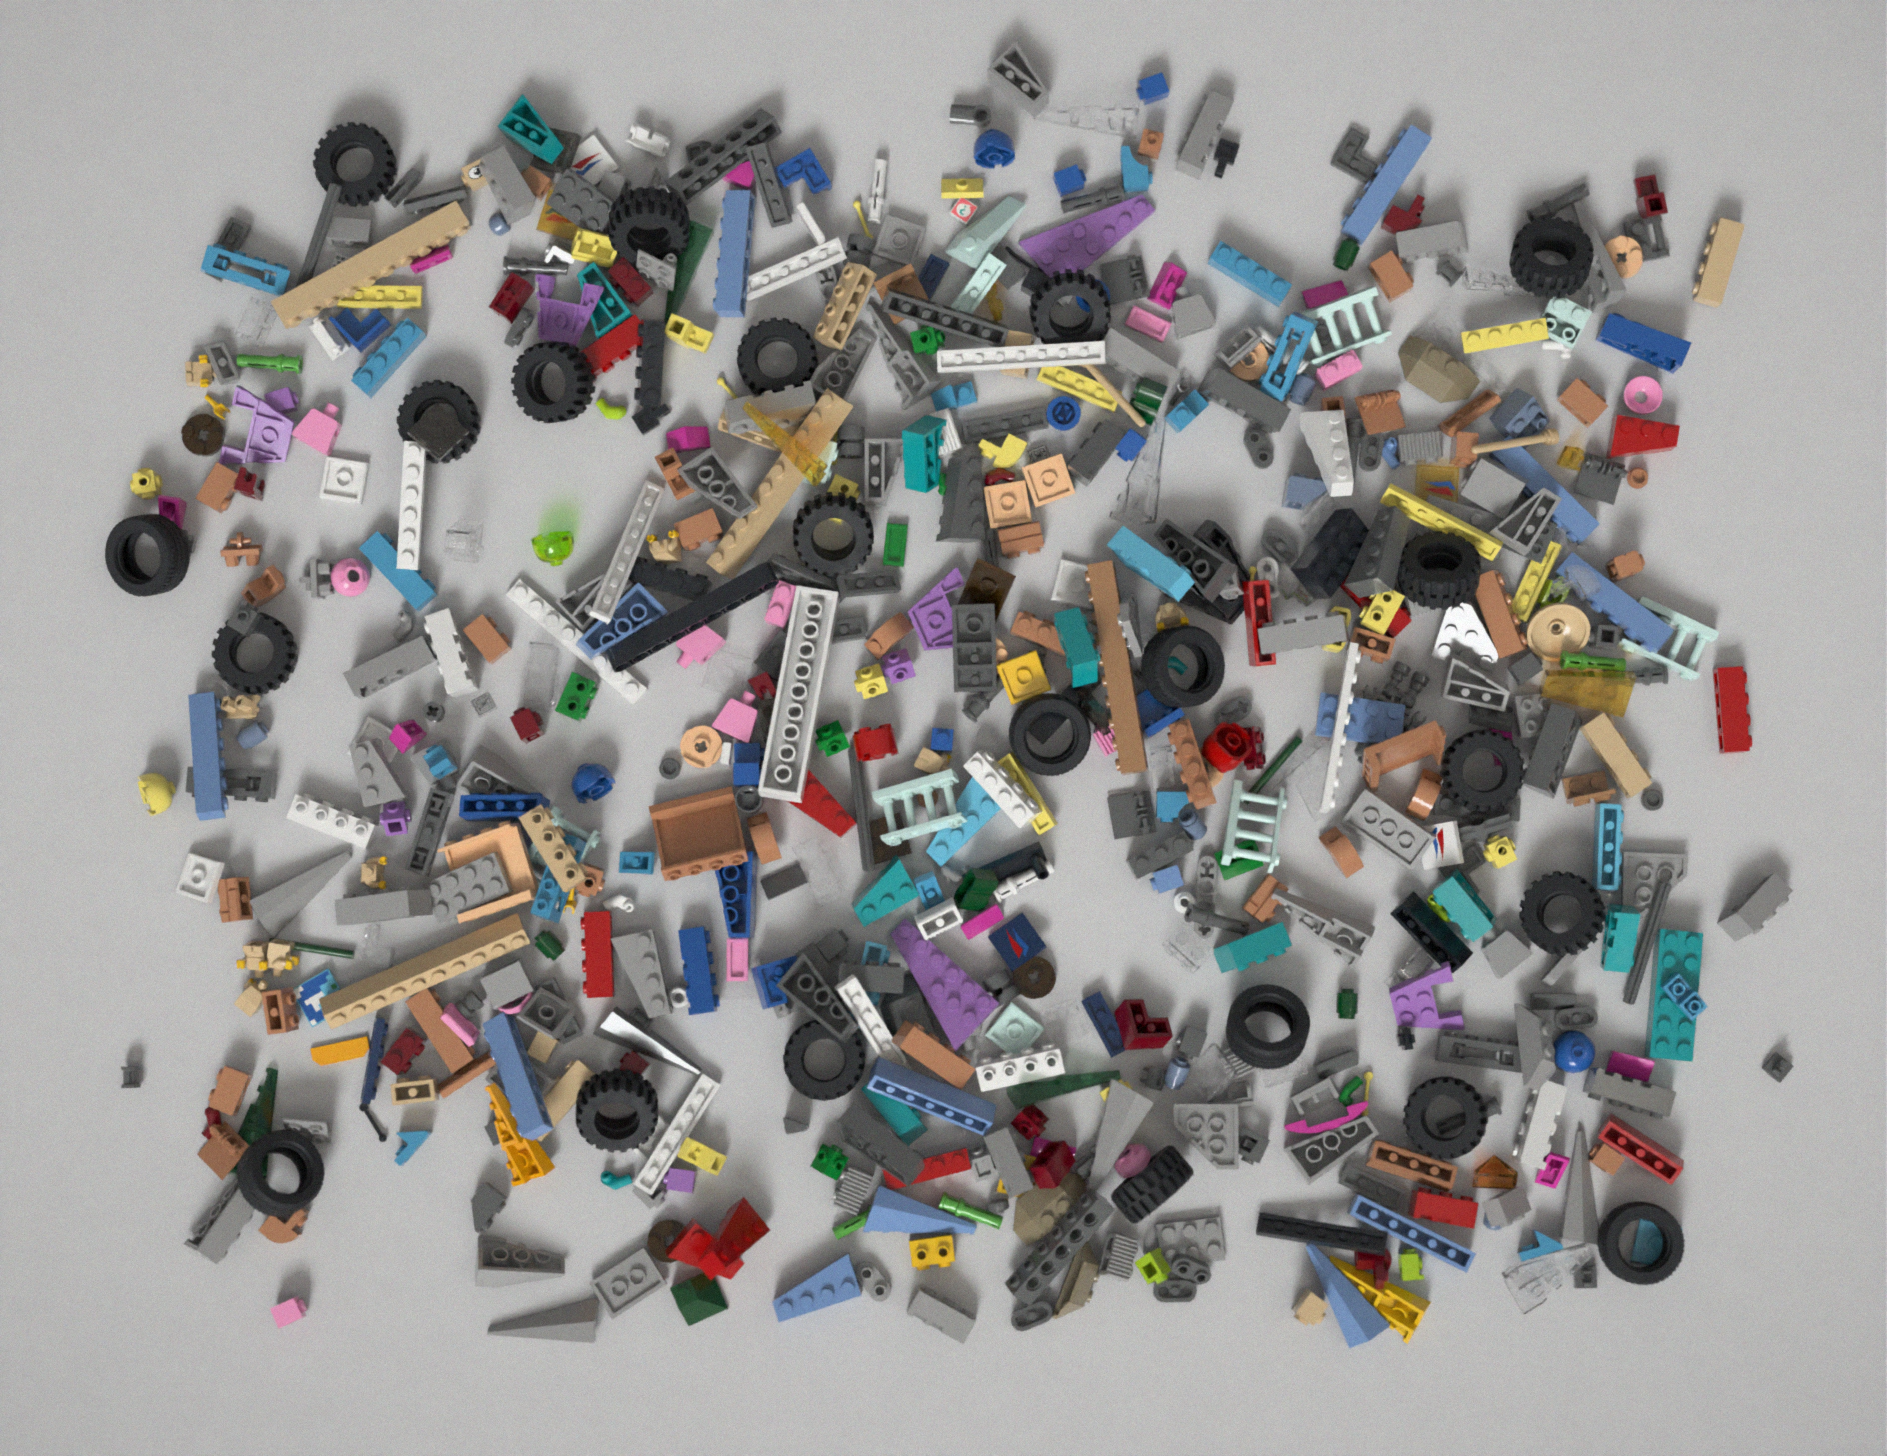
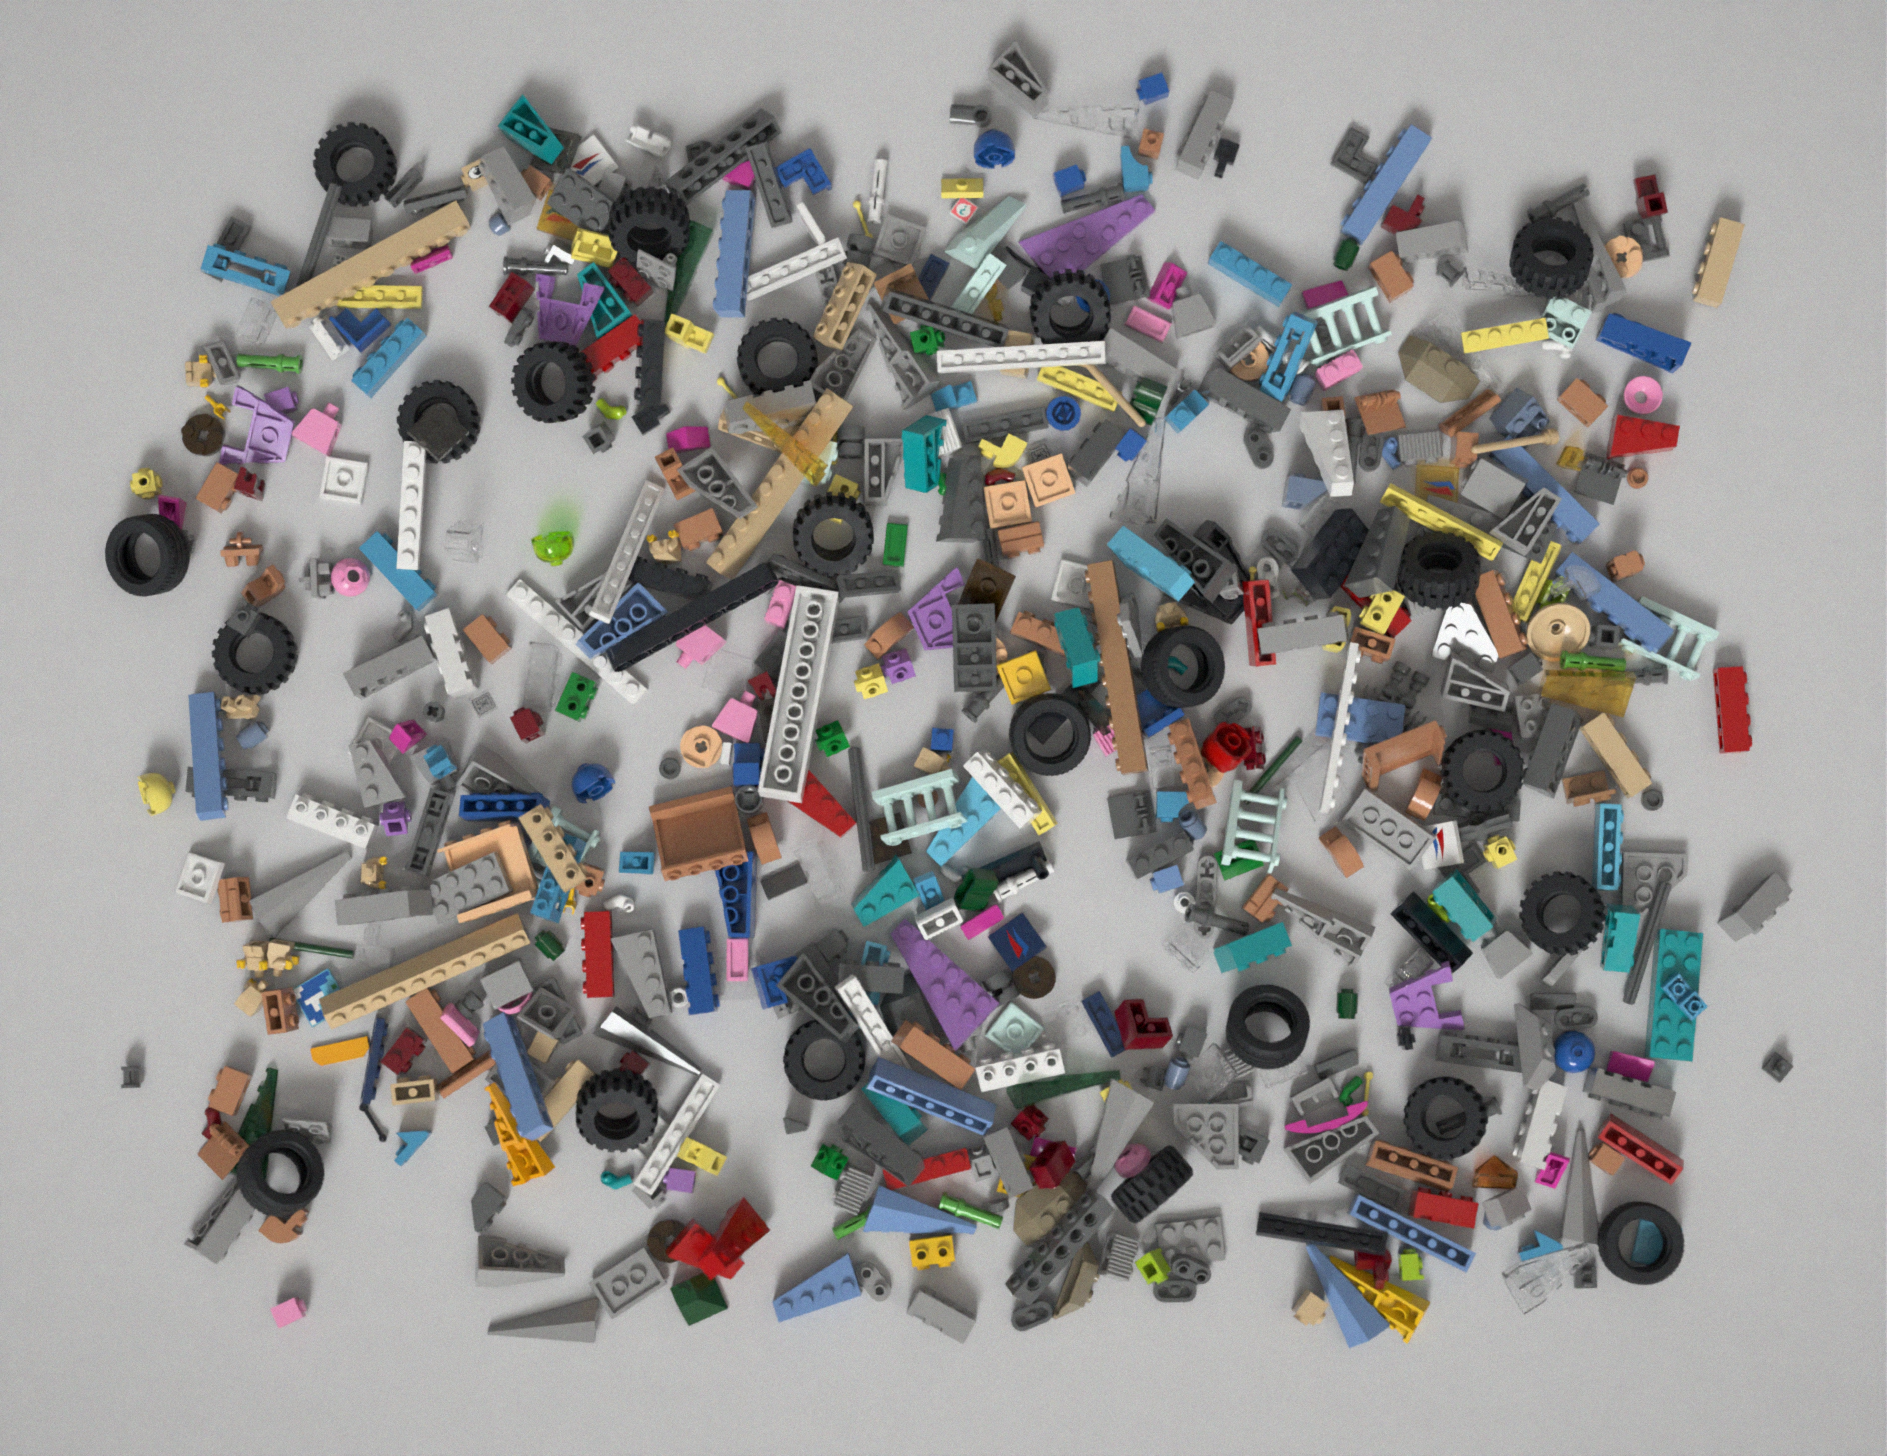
(599, 438): none -> dark grey brick
(875, 743): red brick -> none

